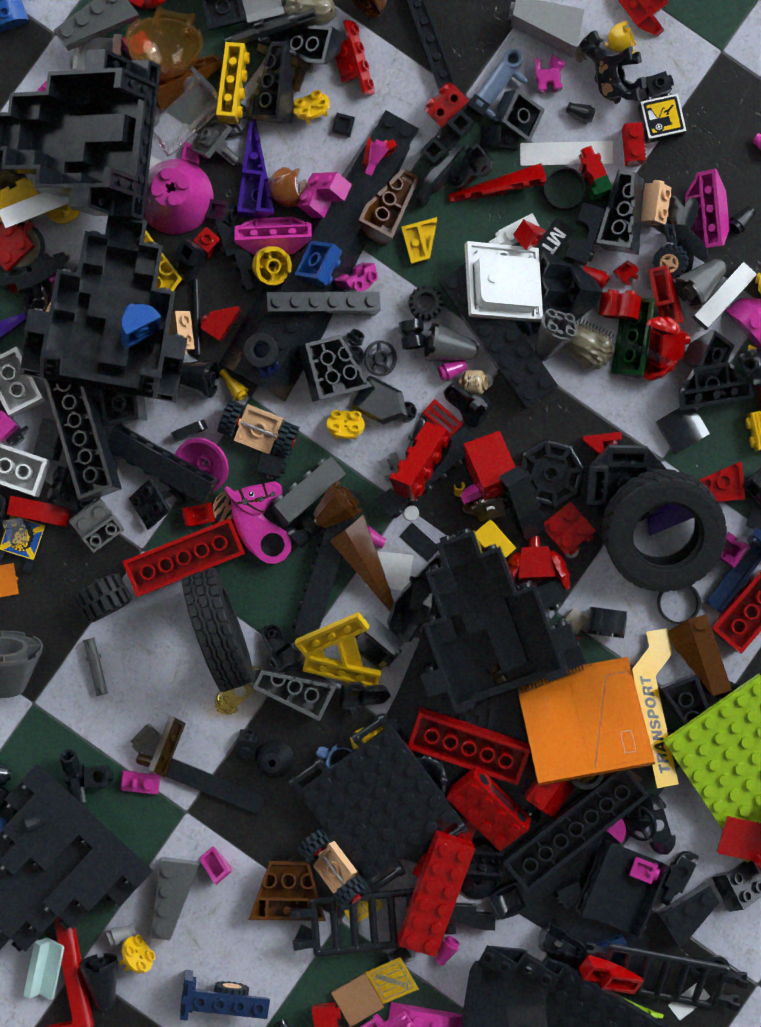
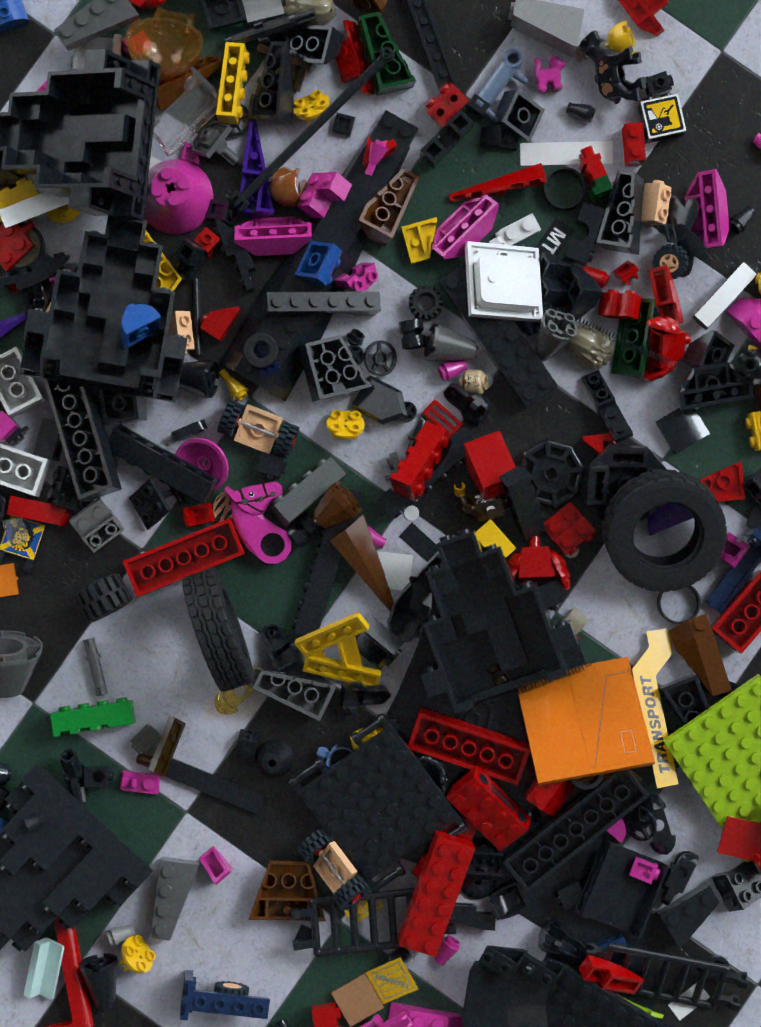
(93, 717): none -> green wedge
(271, 265): yellow cylinder -> none
(310, 130): none -> black hinge
(375, 36): none -> dark green wedge
(437, 176): black animal -> none
(468, 223): none -> dark pink wedge
(470, 493): dark pink tile -> none
(475, 164): black piece -> none
(528, 234): red slope -> none
(606, 406): none -> black slope
(606, 622): black brick -> none
(700, 282): dark grey cone -> none

